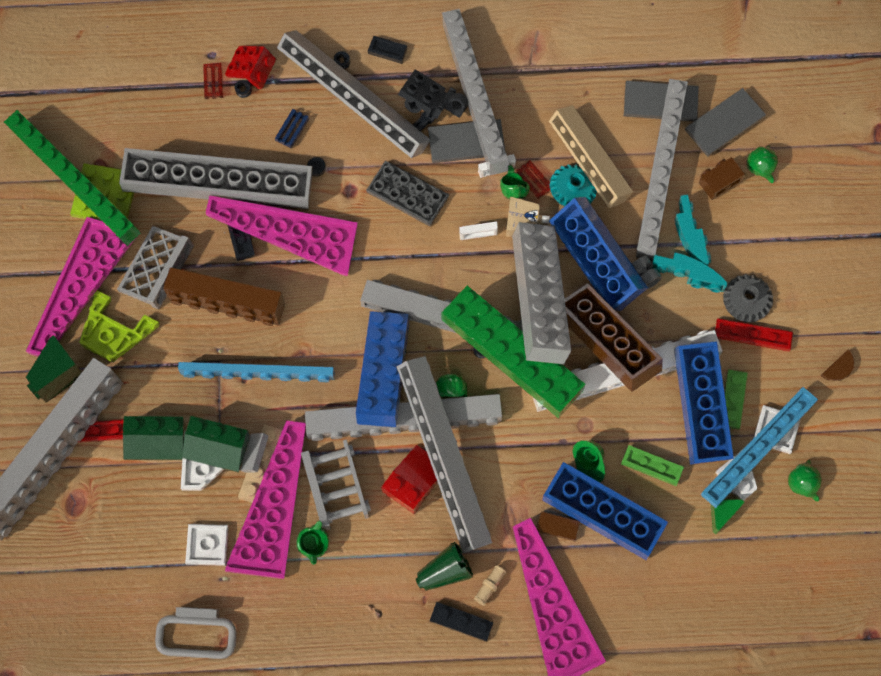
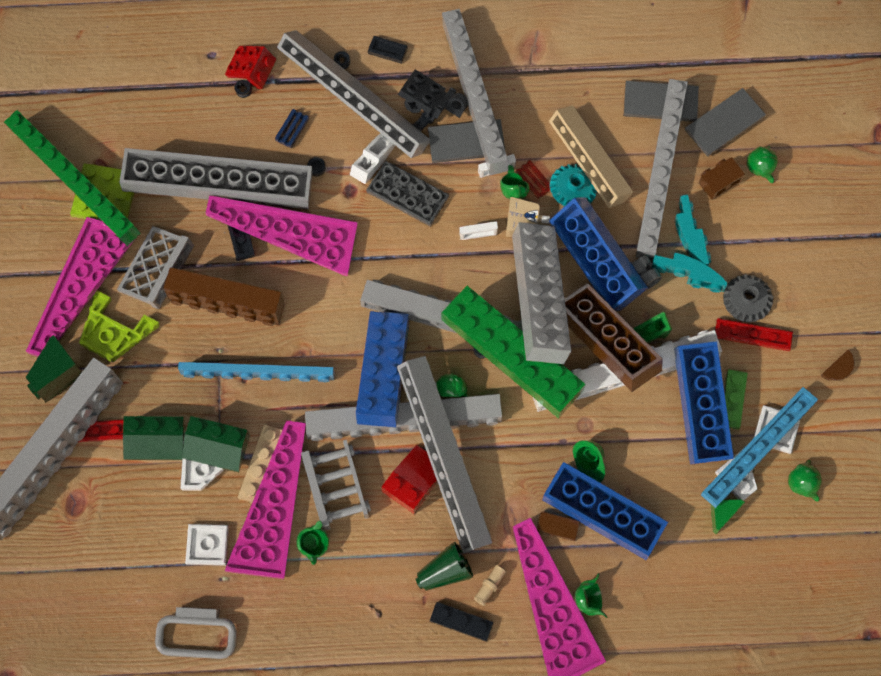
(213, 94): clear red tile -> none
(254, 453): light grey tile -> none
(372, 158): none -> white slope
(590, 590): none -> green hair
(652, 465): bright green plate -> none
(654, 328): none -> green slope

